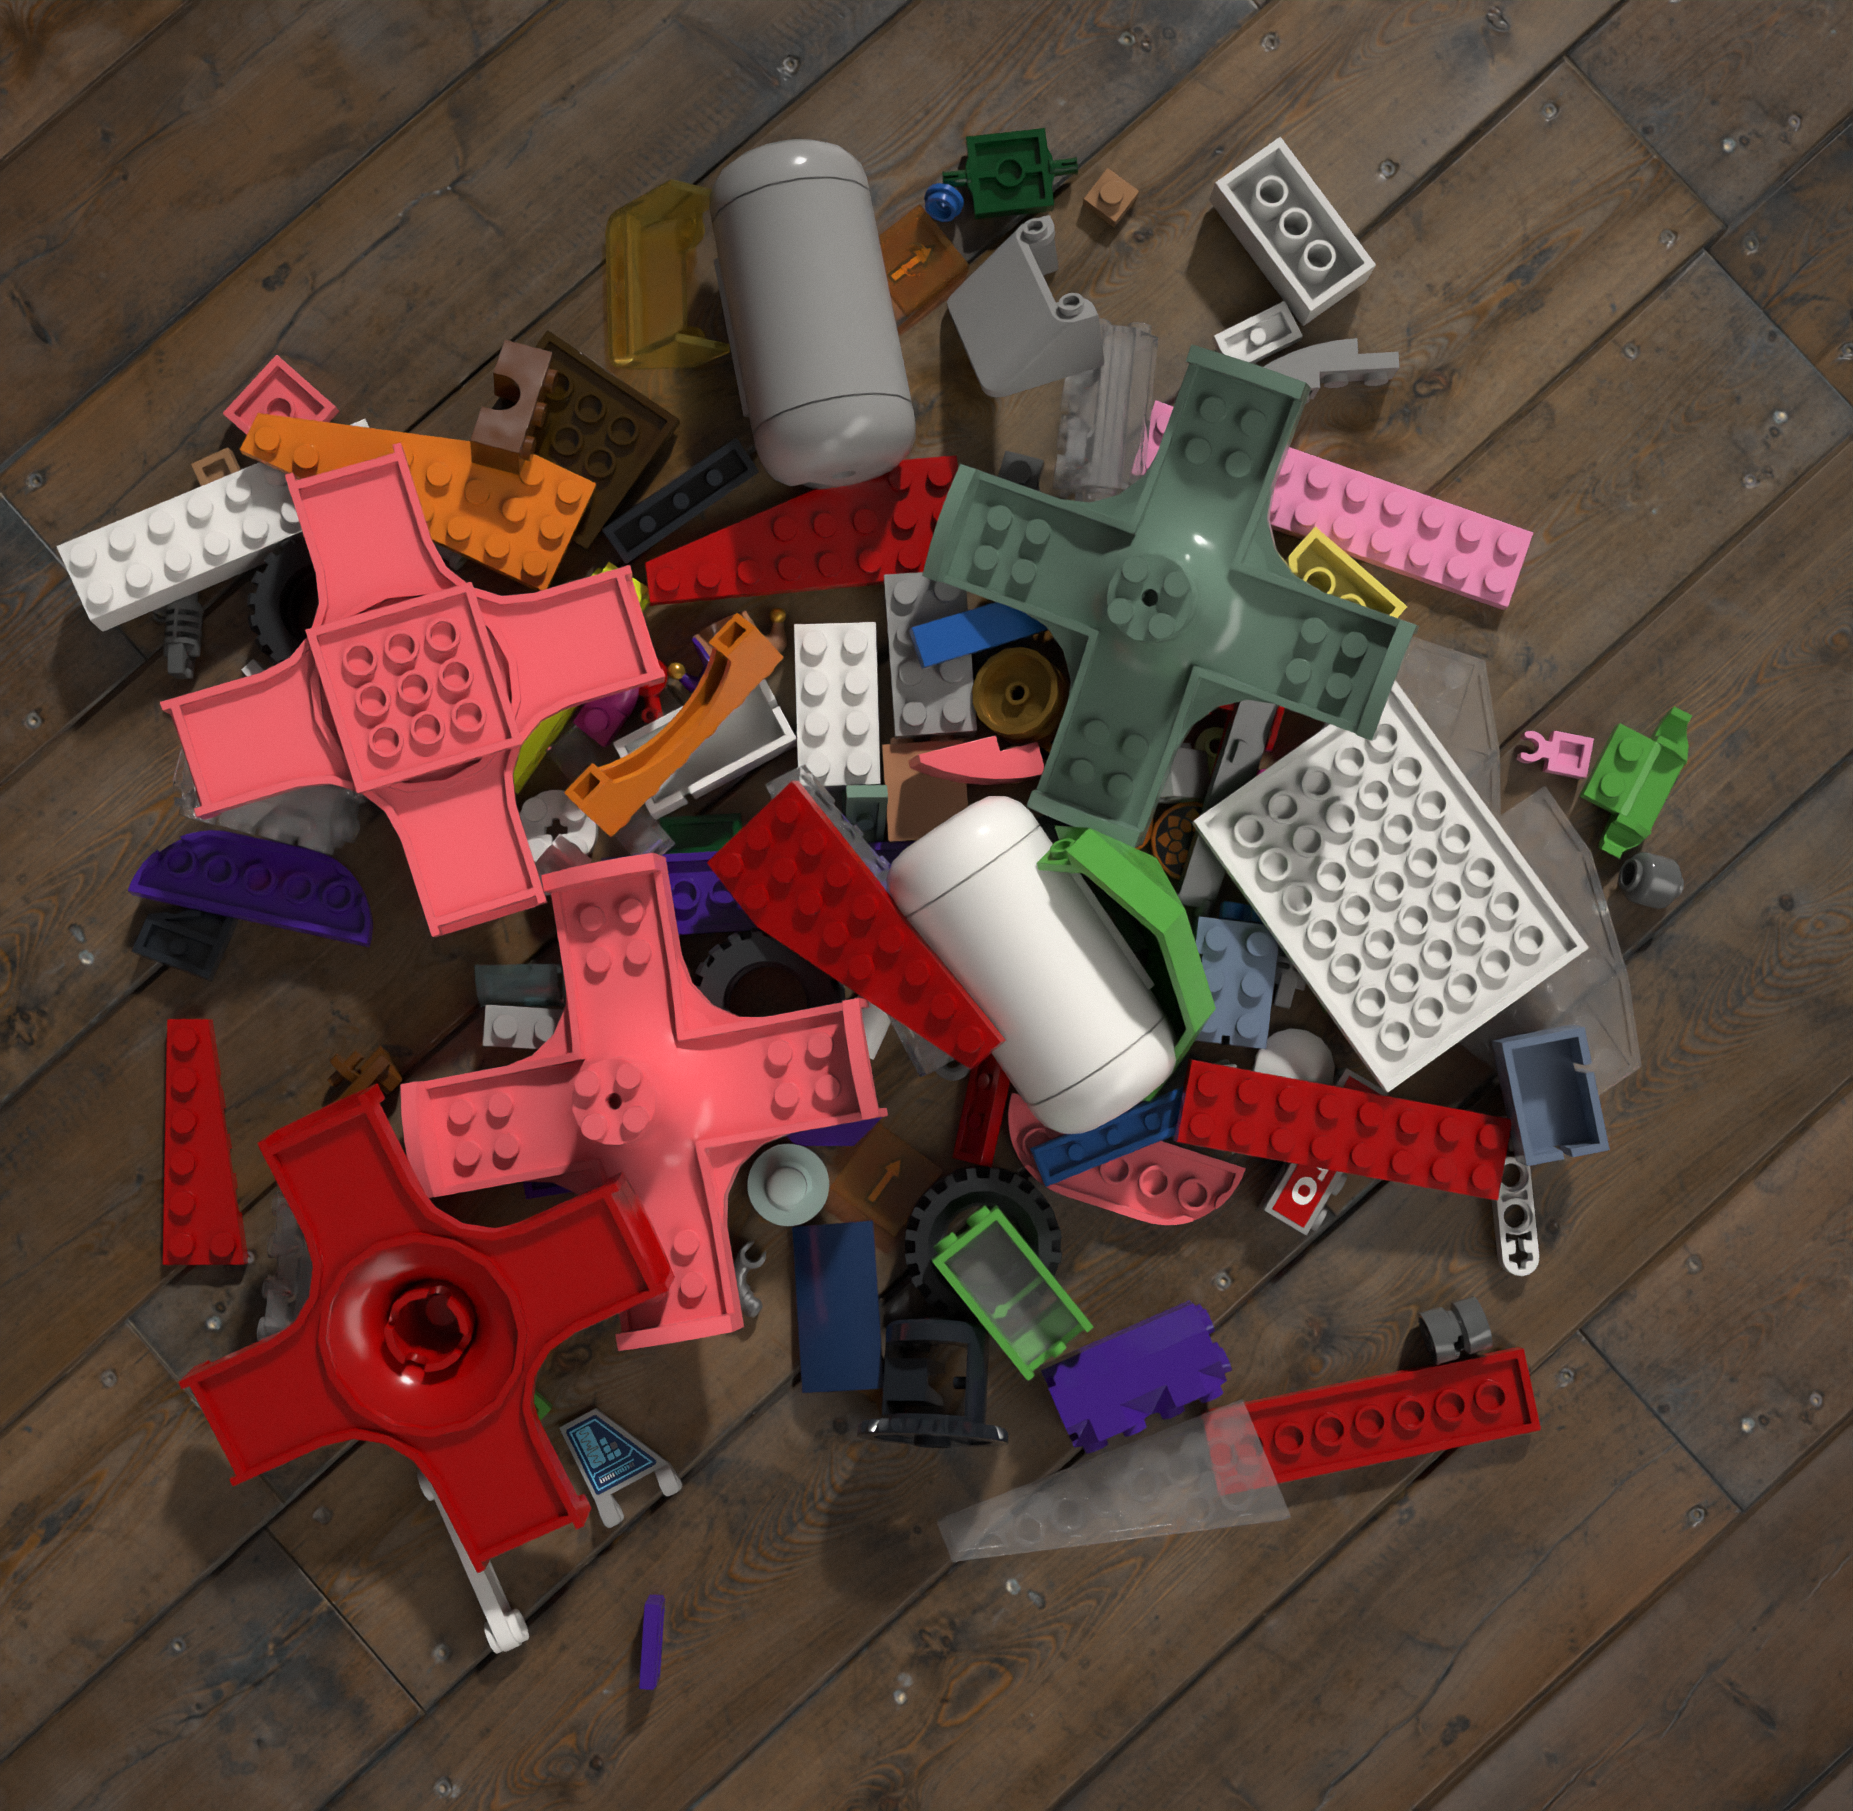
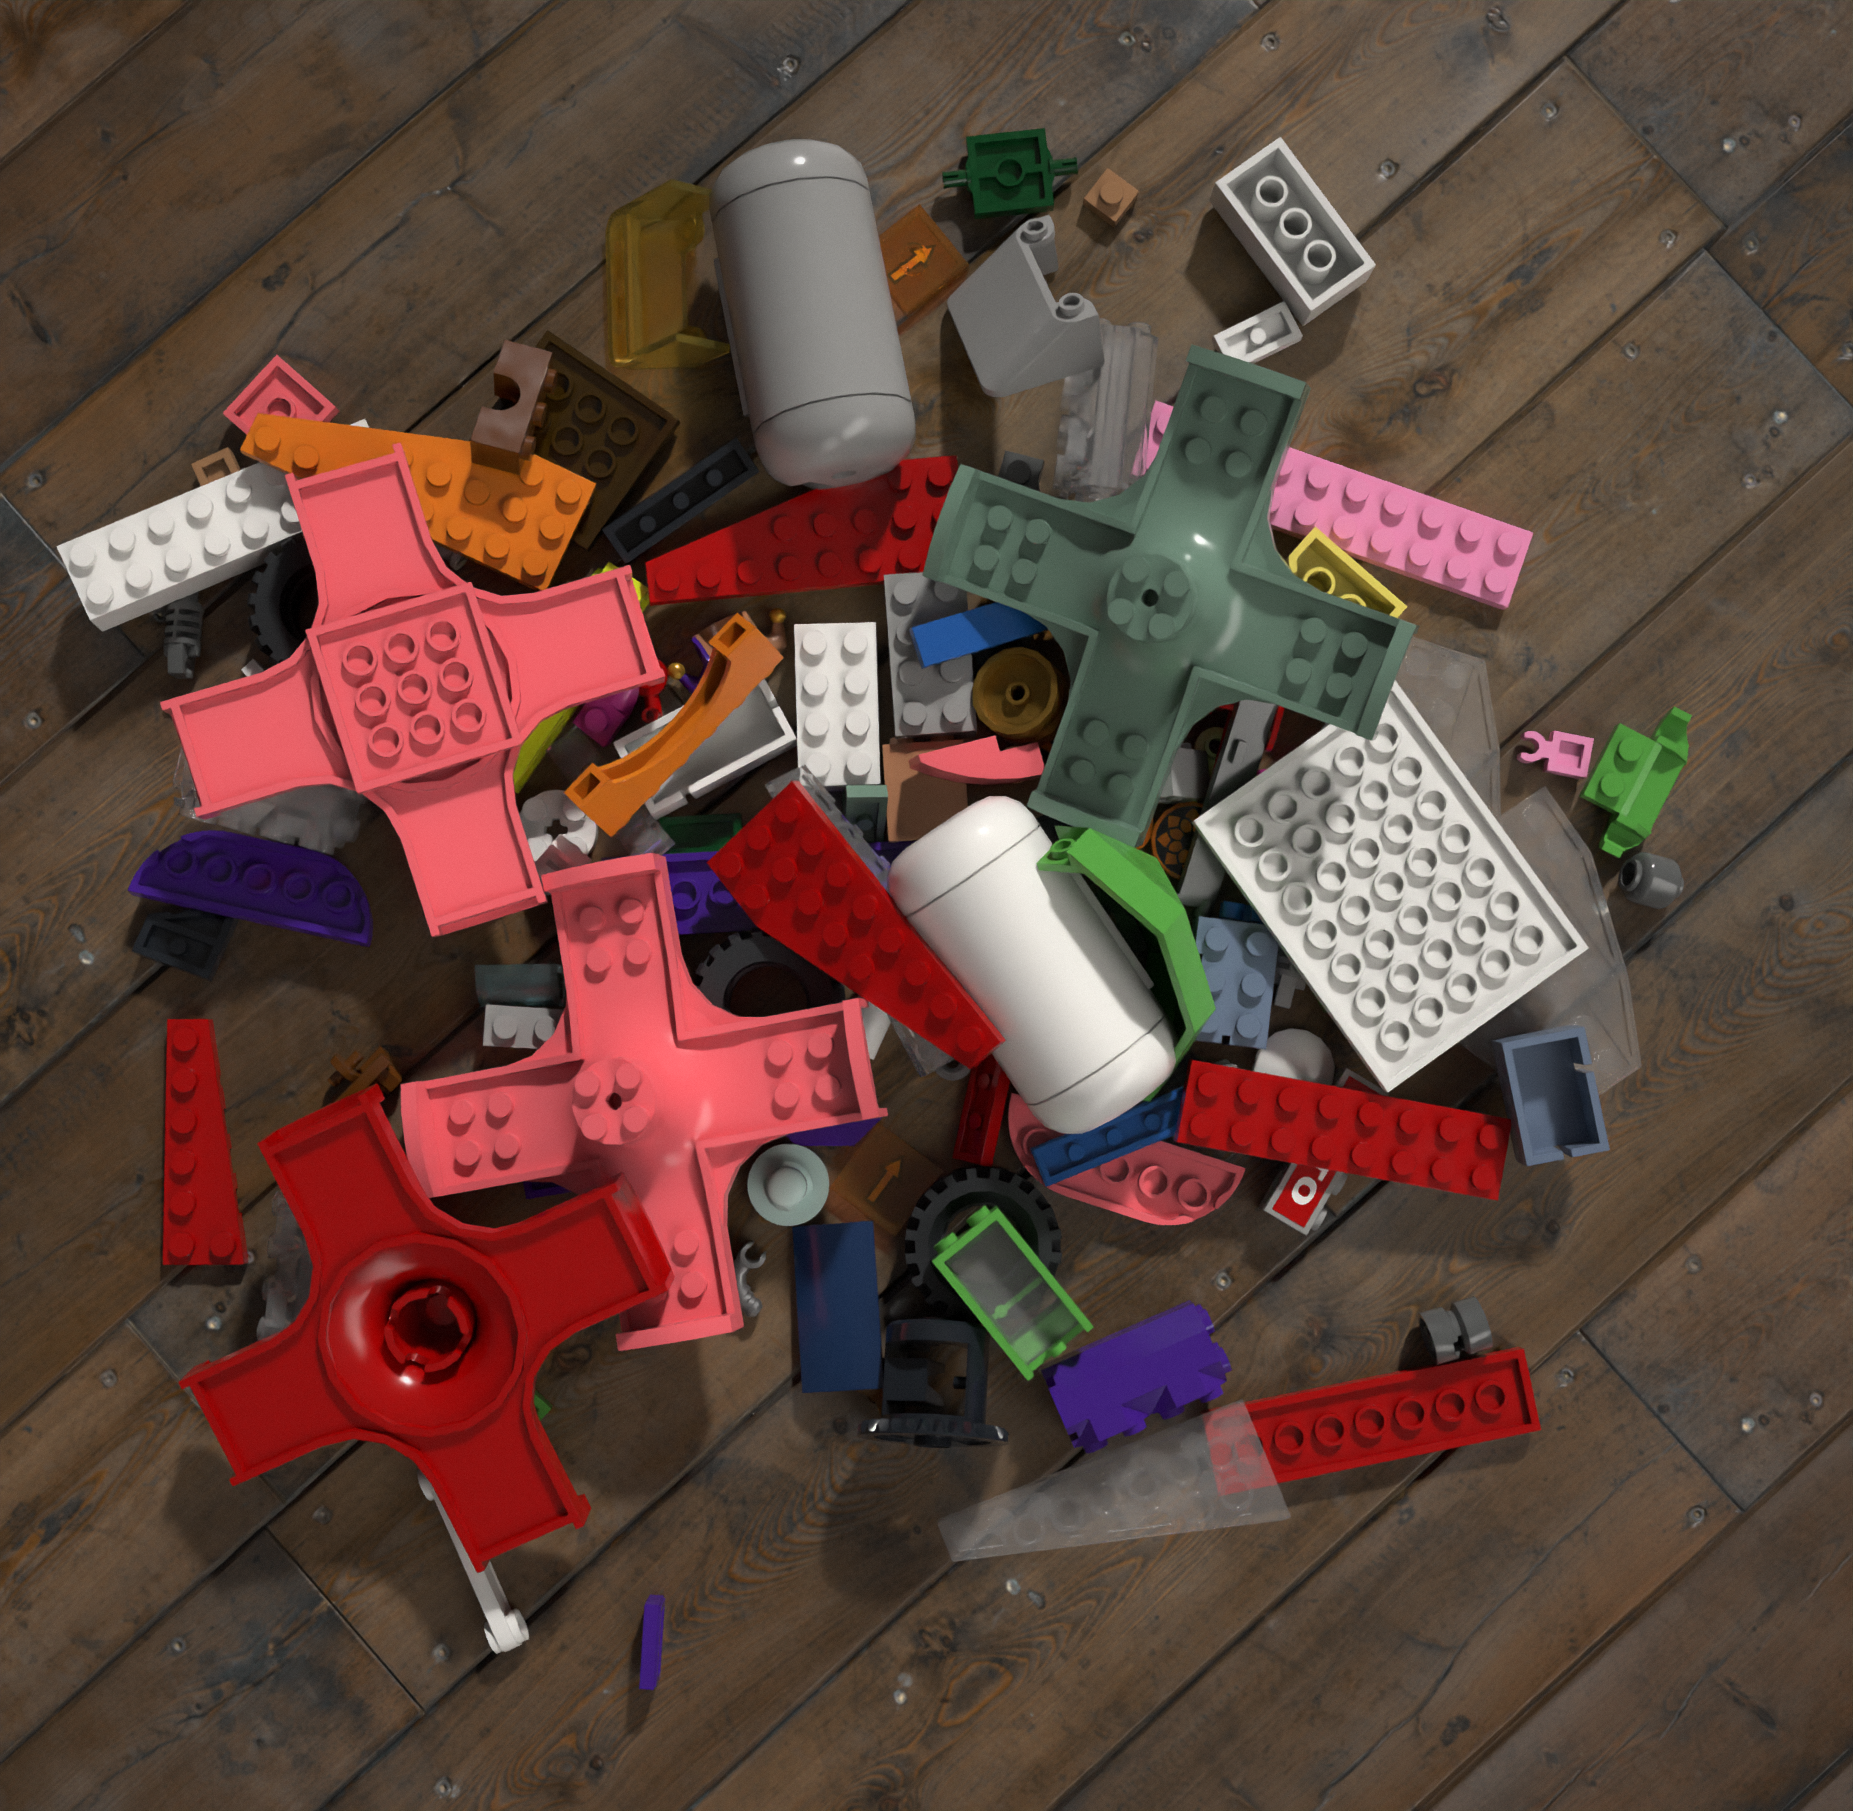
(613, 1459): flag -> none
(943, 202): blue plate -> none
(1336, 365): light grey slope -> none
(1523, 1196): white beam -> none

